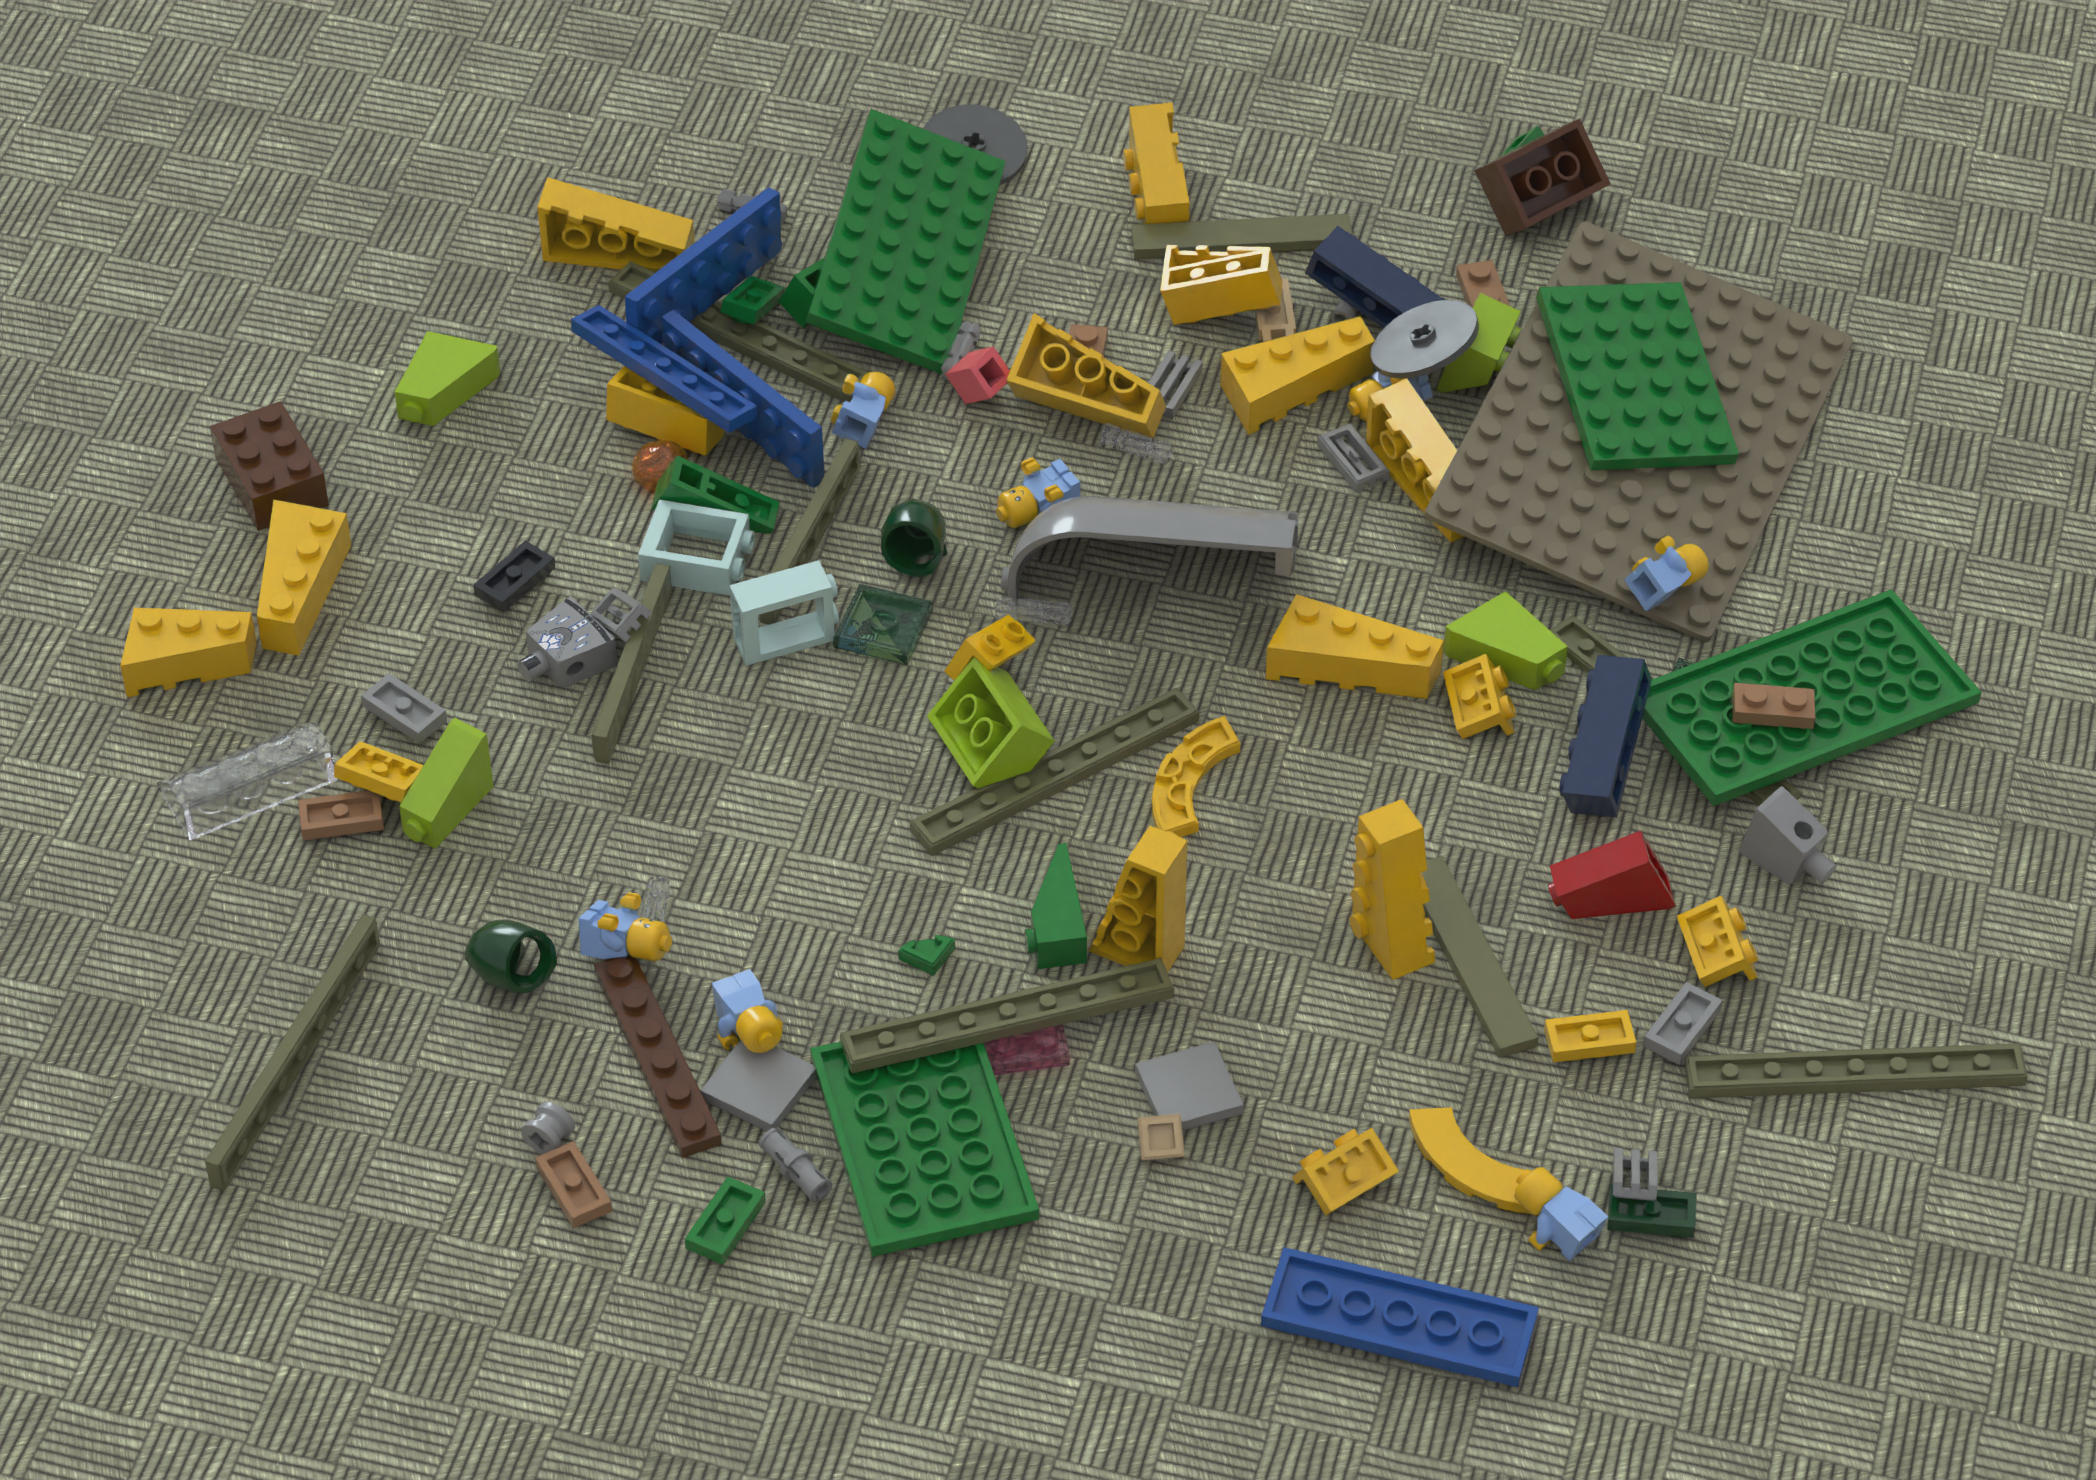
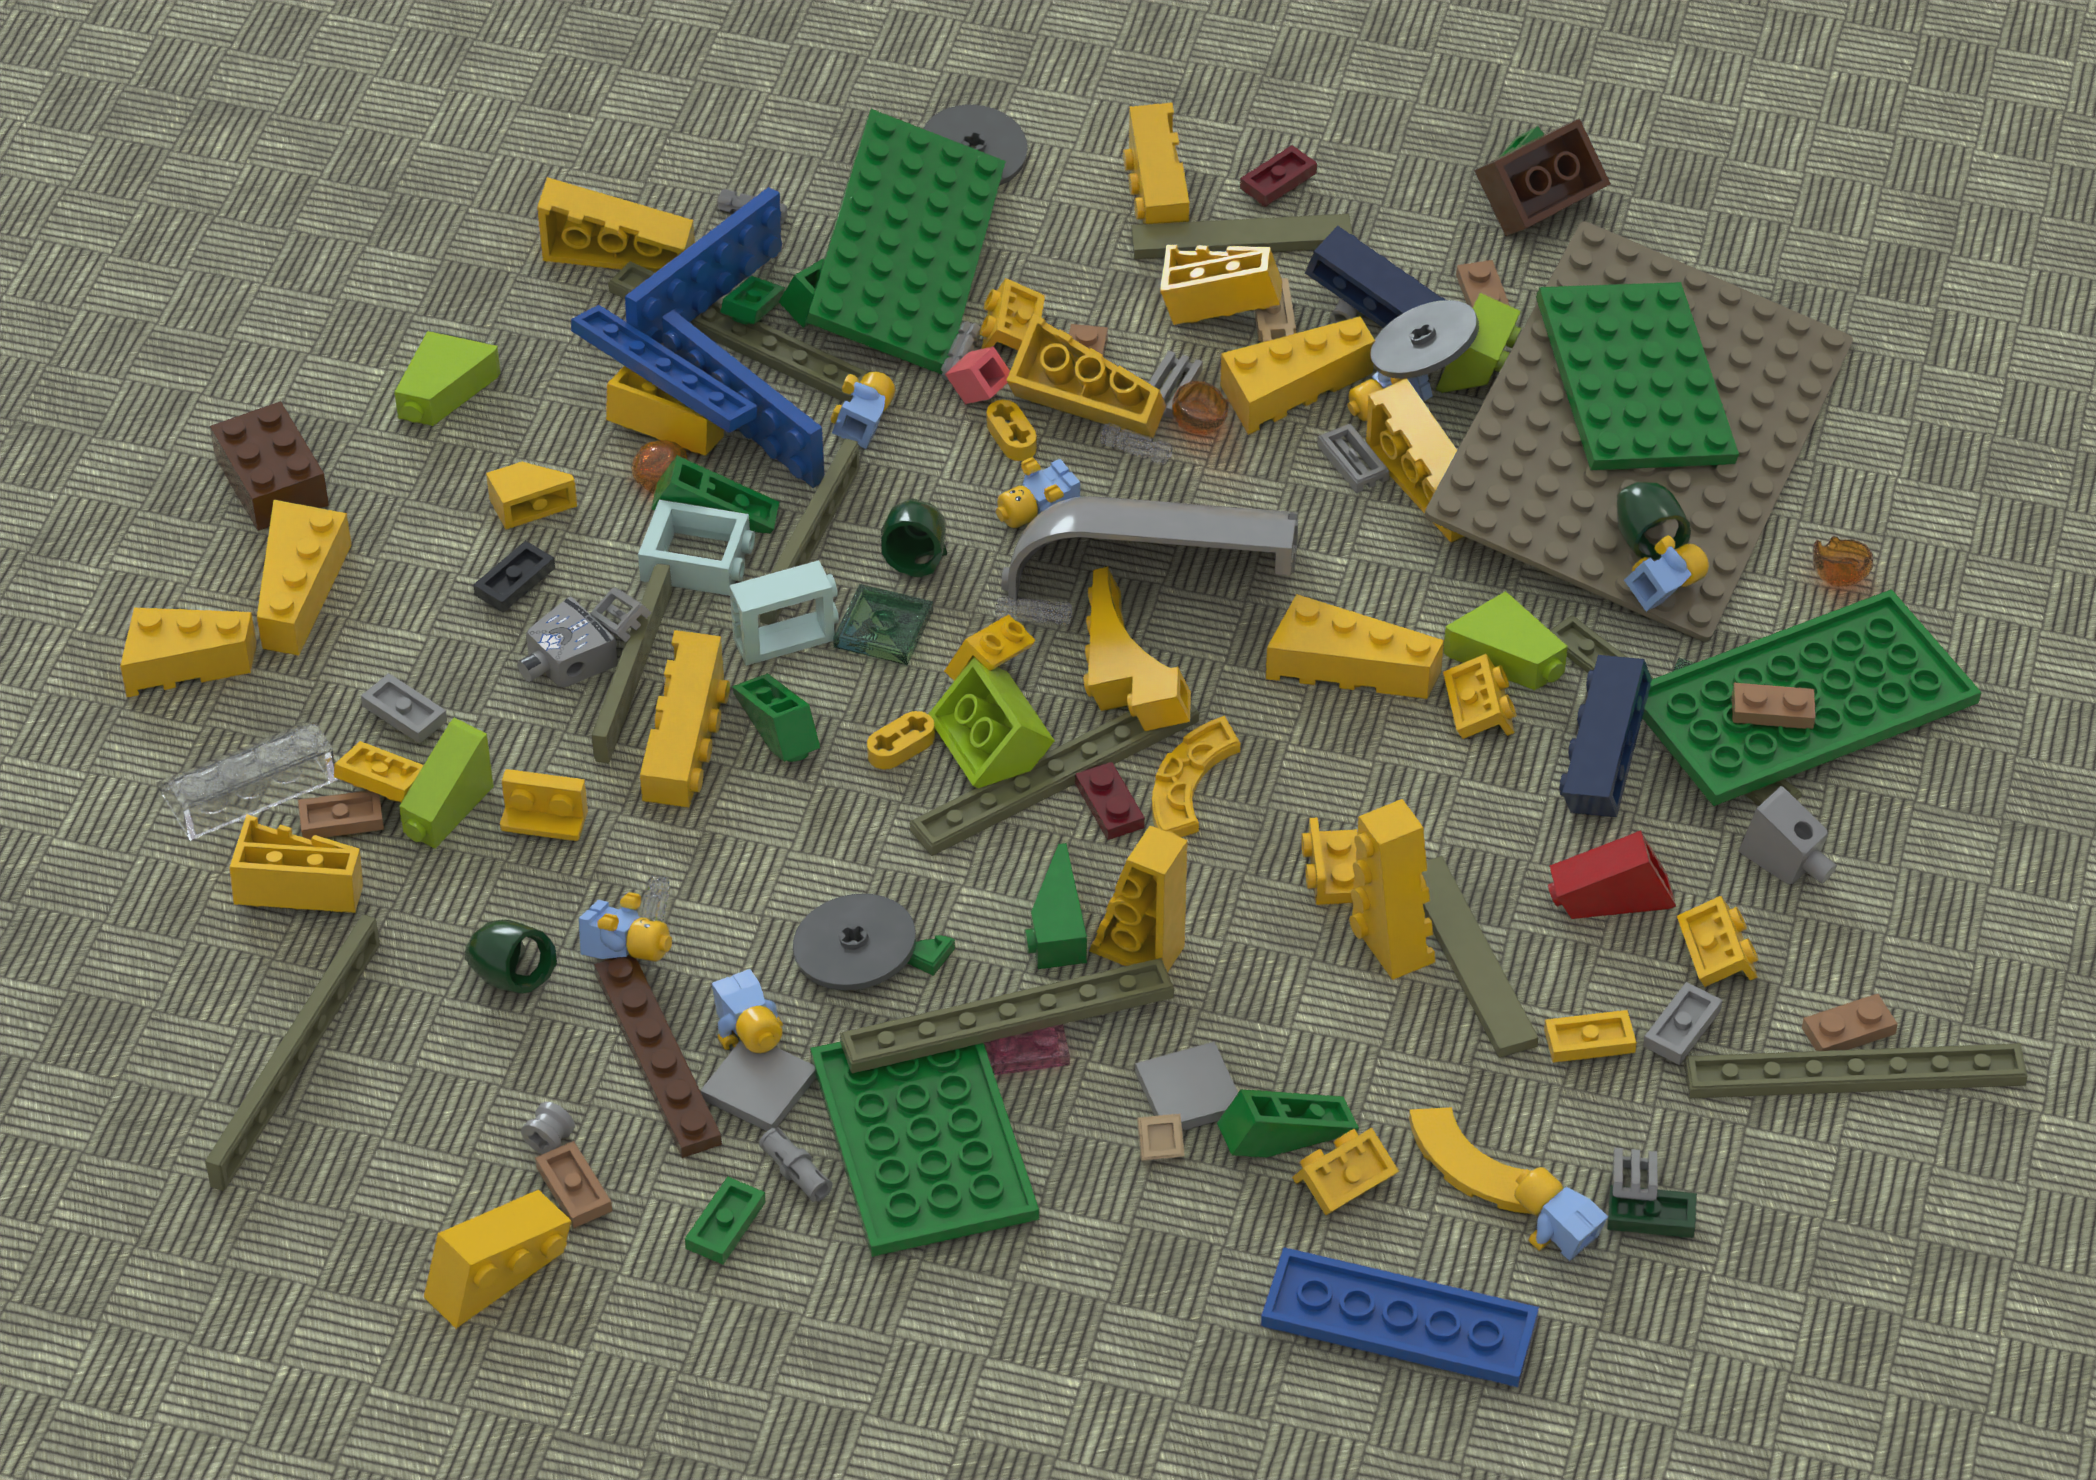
(293, 871): none -> yellow wedge
(493, 1255): none -> yellow wedge
(529, 493): none -> yellow slope
(543, 805): none -> yellow bracket
(685, 720): none -> yellow wedge
(779, 717): none -> green slope
(854, 941): none -> dark grey piece
(900, 739): none -> yellow beam
(1004, 432): none -> yellow beam
(1009, 314): none -> yellow bracket
(1109, 800): none -> dark red plate
(1122, 671): none -> yellow arch
(1199, 408): none -> clear orange hair
(1278, 175): none -> dark red plate
(1281, 1122): none -> green slope
(1331, 863): none -> yellow bracket
(1646, 507): none -> dark green piece
(1842, 561): none -> clear orange hair
(1850, 1025): none -> medium nougat plate

